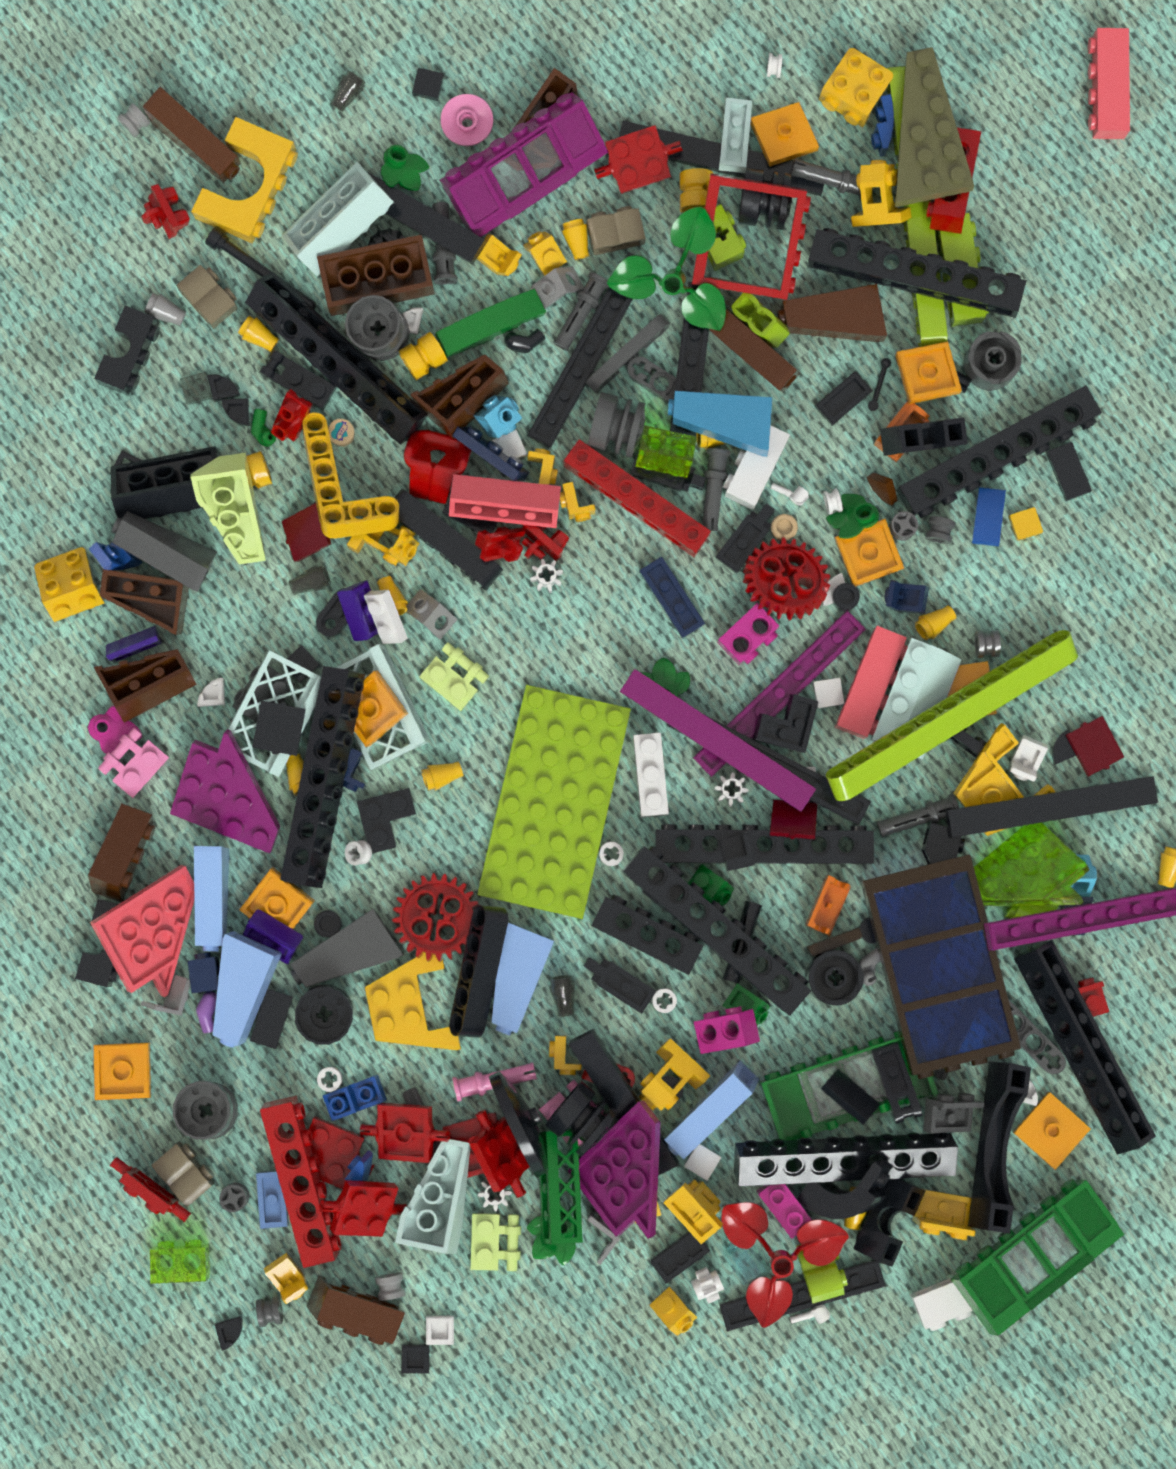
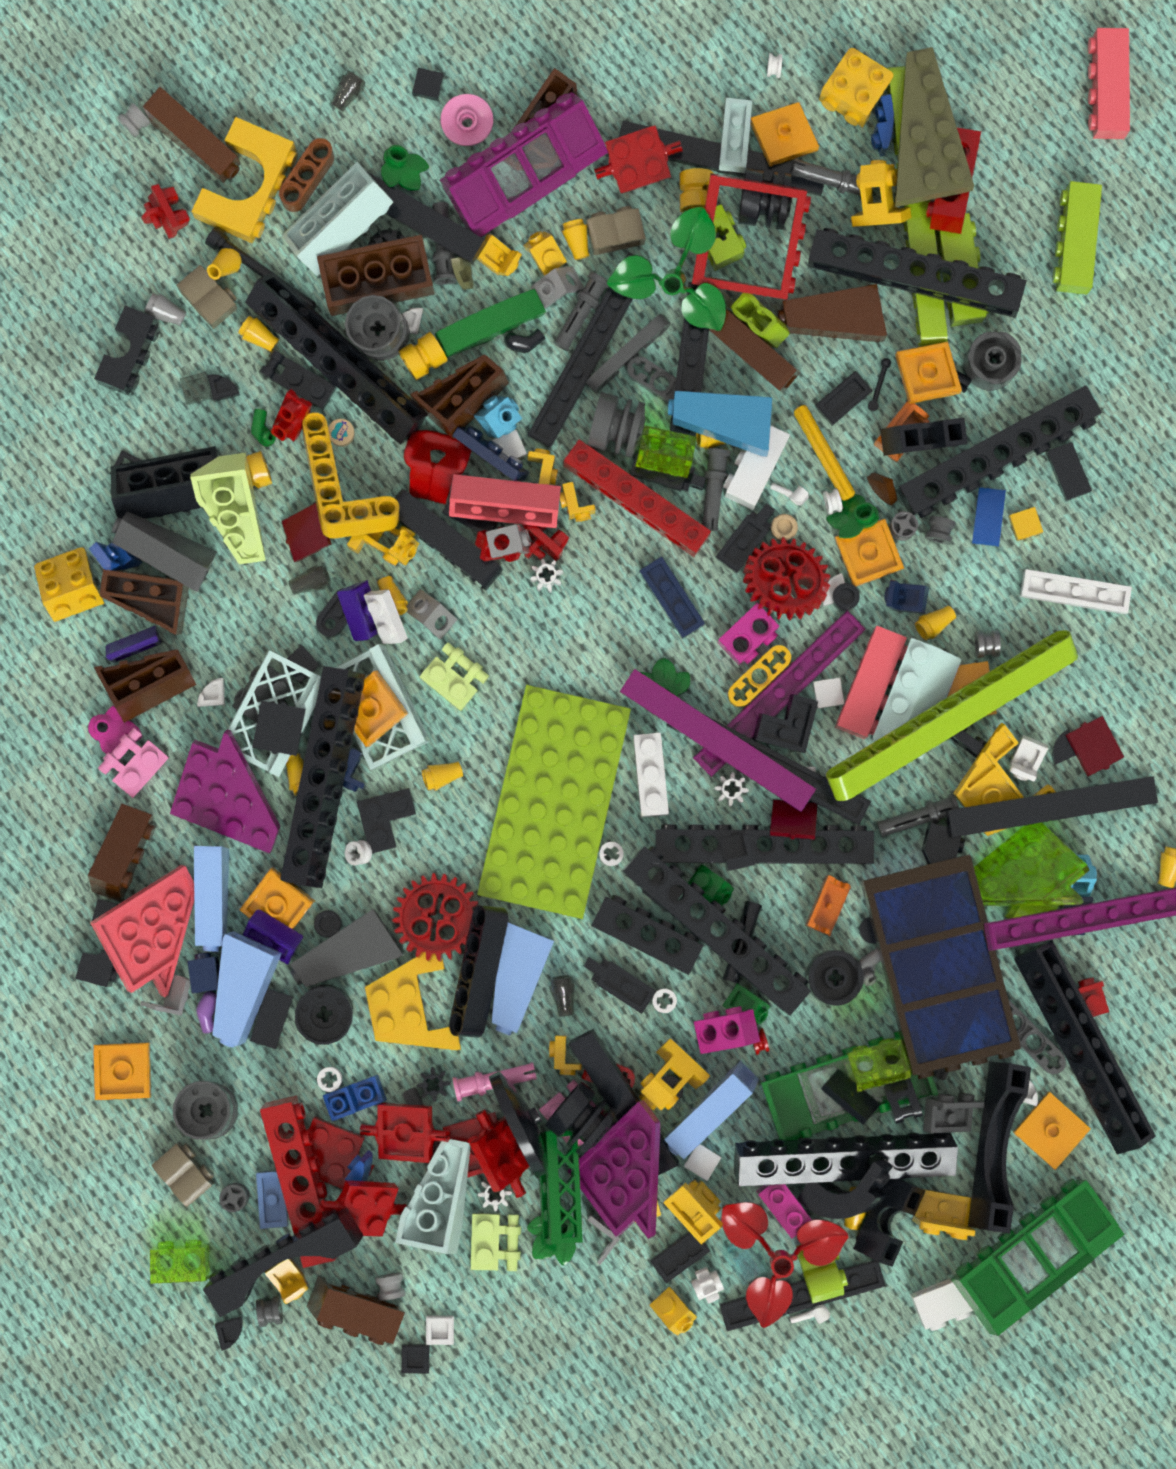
(156, 1197): red plate -> none
(225, 263): none -> yellow cone
(237, 410): black tile -> none
(307, 163): none -> dark orange beam
(327, 1238): none -> black arch
(441, 1084): none -> black gear
(463, 273): none -> olive tile
(518, 538): none -> light grey bracket
(763, 1044): none -> red bush
(768, 656): none -> yellow beam
(824, 452): none -> yellow axle
(834, 942): dark brown tile -> none
(881, 1072): none -> clear neon green brick
(1075, 591): none -> white plate
(1078, 237): none -> lime brick

